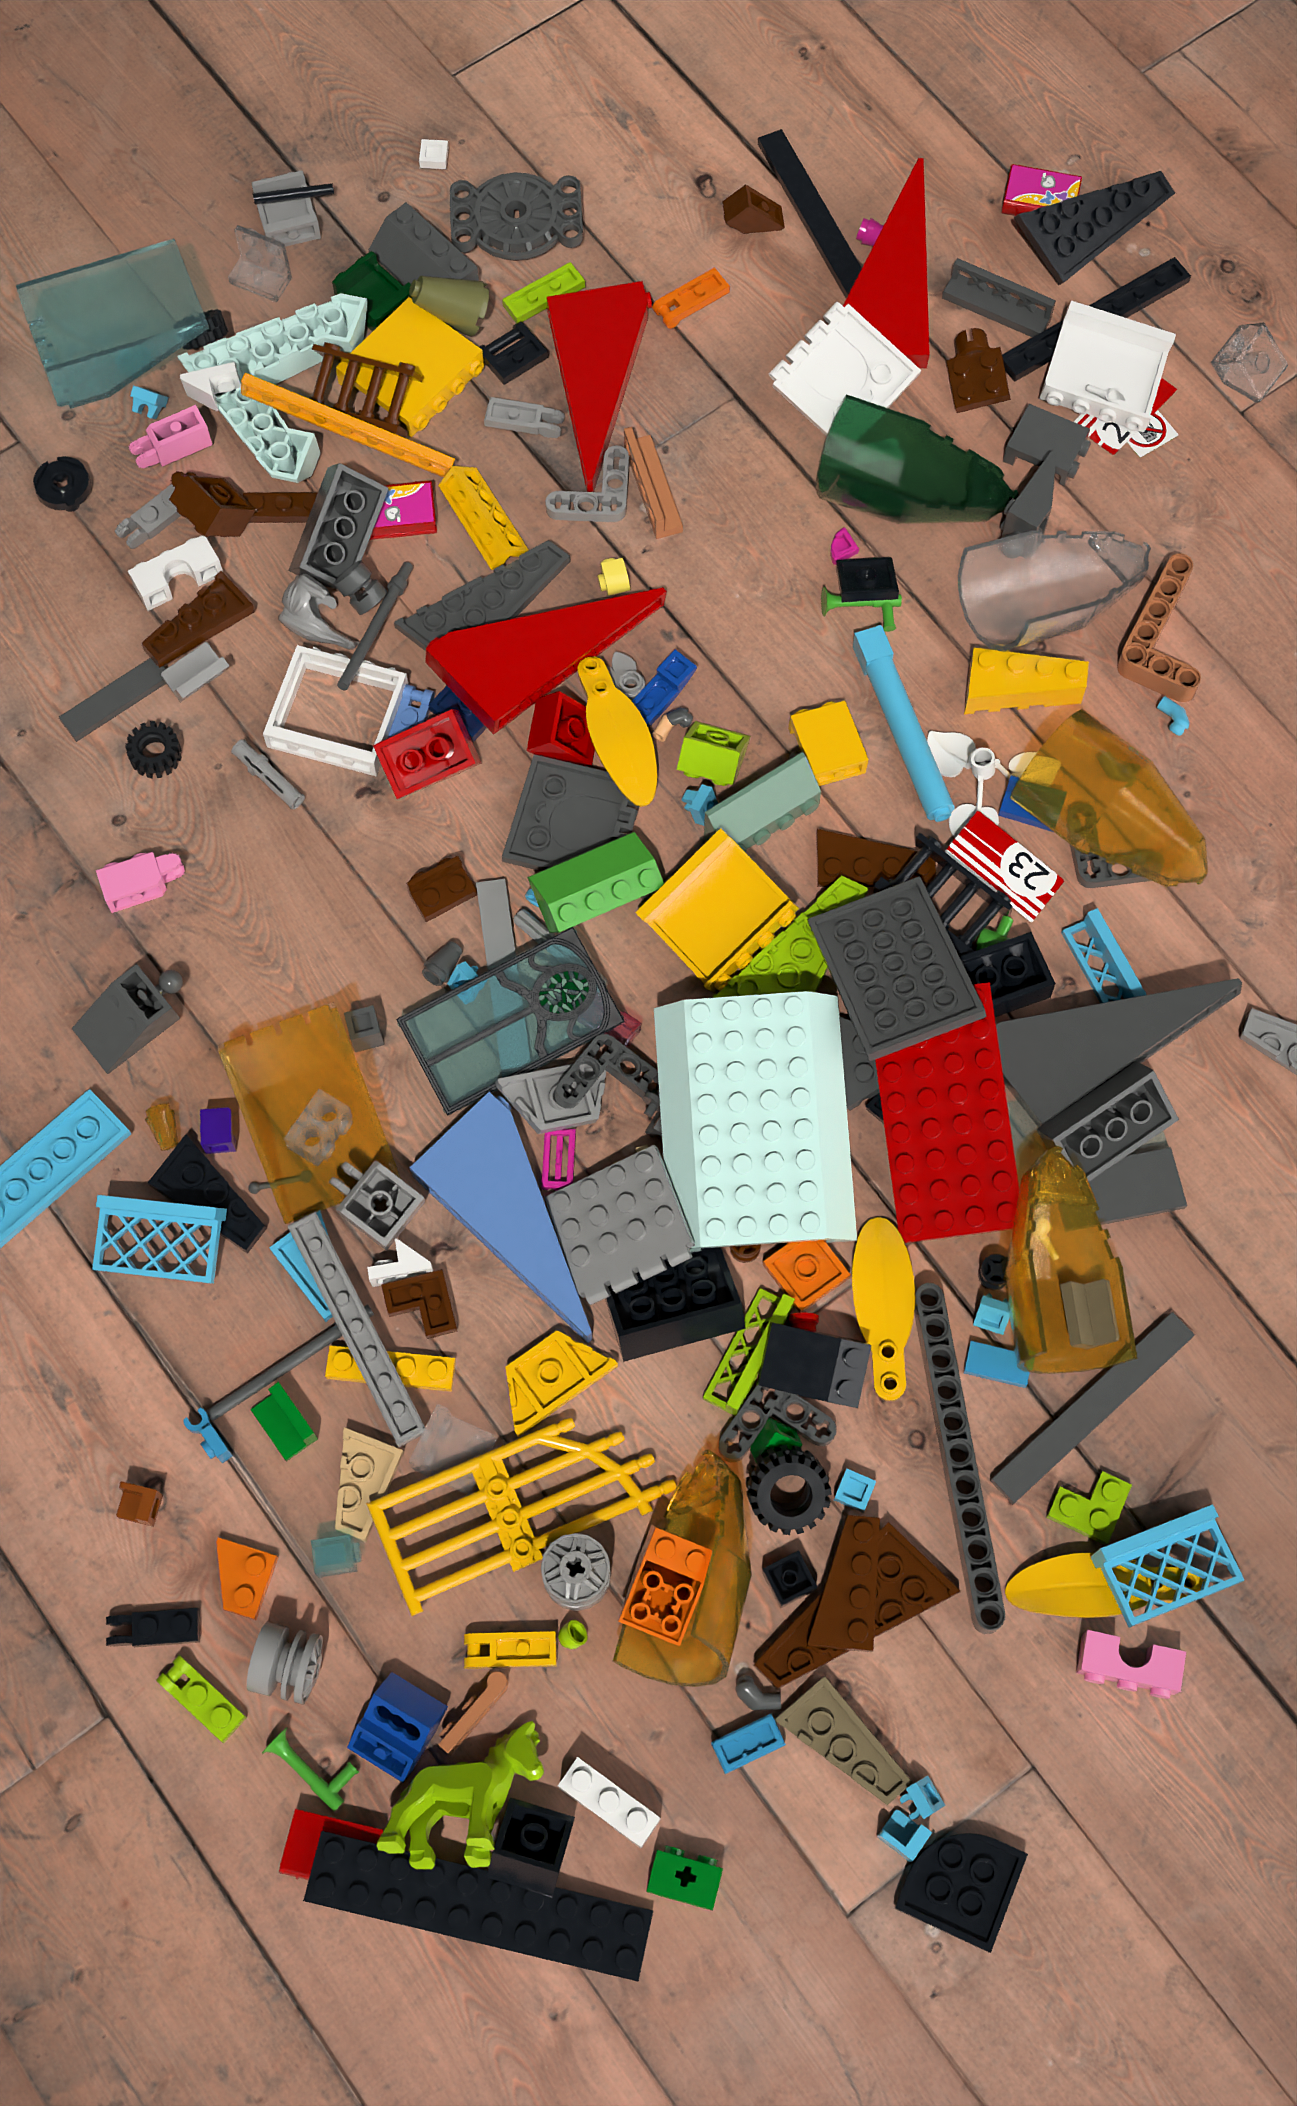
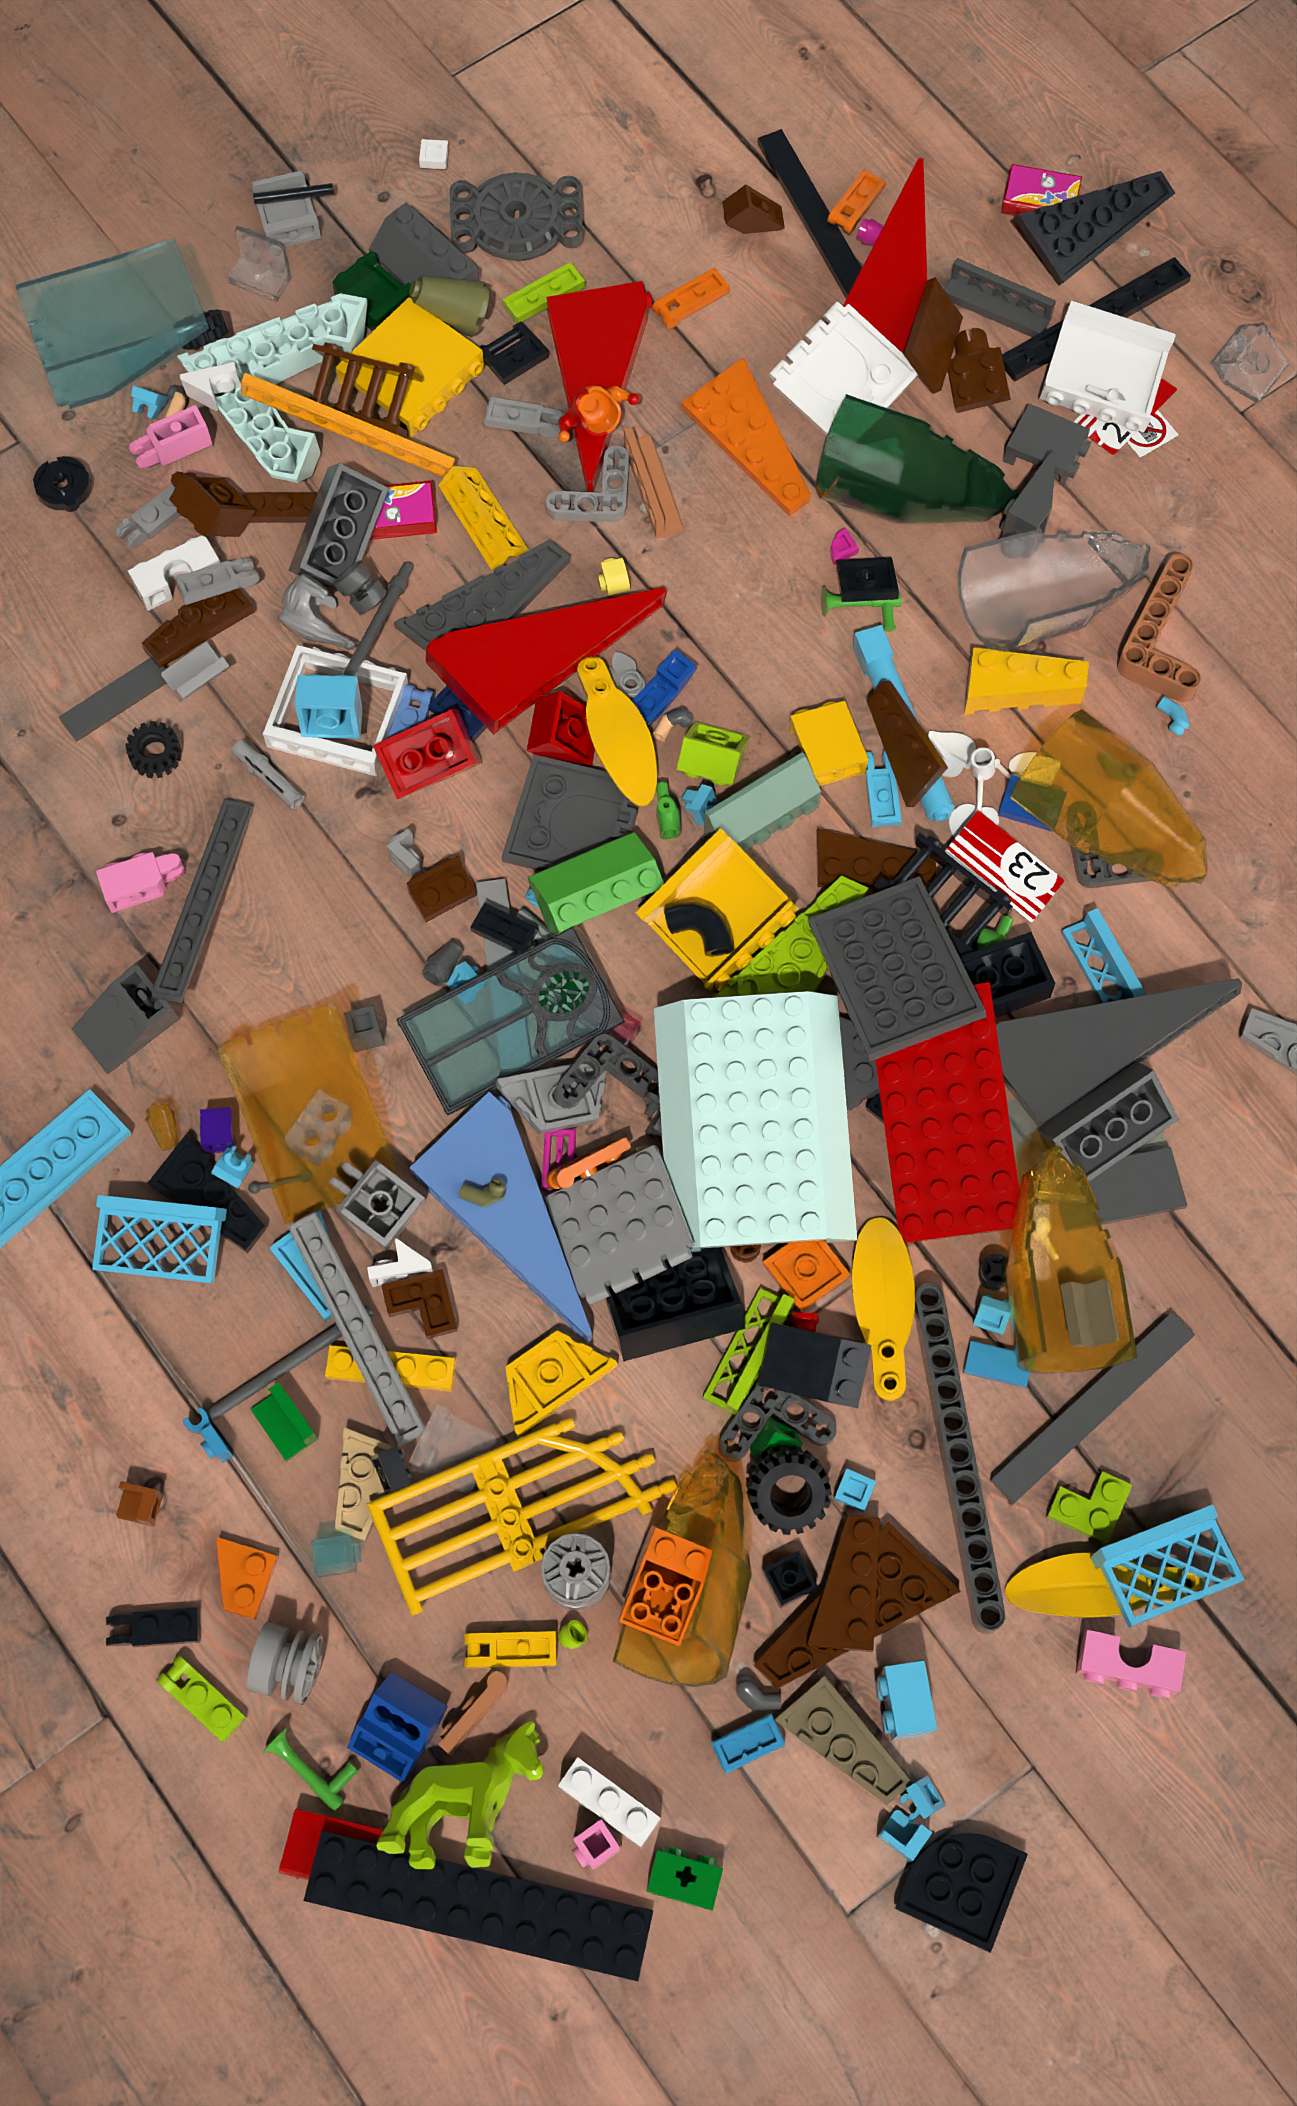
(178, 398): none -> light nougat arm
(202, 901): none -> dark grey tile
(216, 579): none -> light grey hinge
(233, 1167): none -> medium azure tile
(328, 706): none -> medium azure brick
(391, 1469): none -> black piece
(402, 855): none -> light grey bracket
(485, 1197): none -> olive arm
(503, 929): none -> black plate
(530, 1847): black brick -> none
(586, 1164): none -> orange plate
(595, 411): none -> orange piece
(595, 1845): none -> bright pink brick
(667, 814): none -> bright green piece
(703, 920): none -> black cylinder
(741, 424): none -> orange wing
(856, 201): none -> orange plate
(882, 794): none -> medium azure hinge
(906, 1701): none -> medium azure brick
(907, 746): none -> reddish brown wing
(933, 335): none -> reddish brown tile

